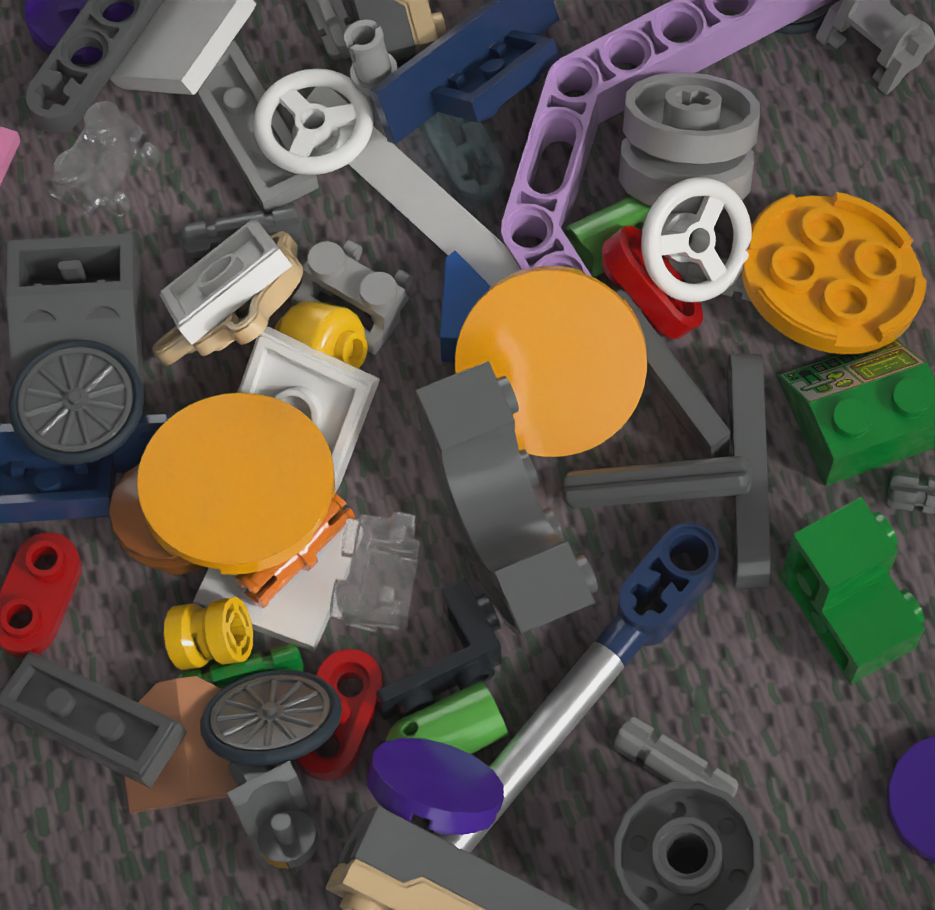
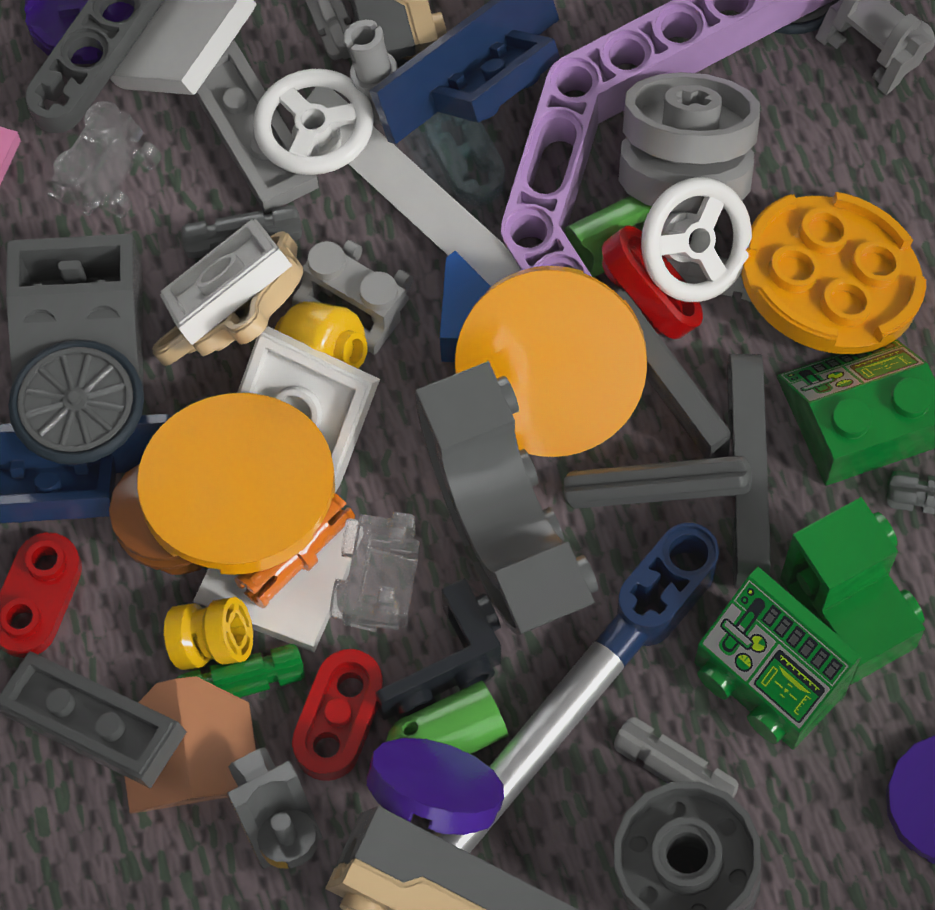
(270, 717): dark grey wheel -> none
(775, 661): none -> slope

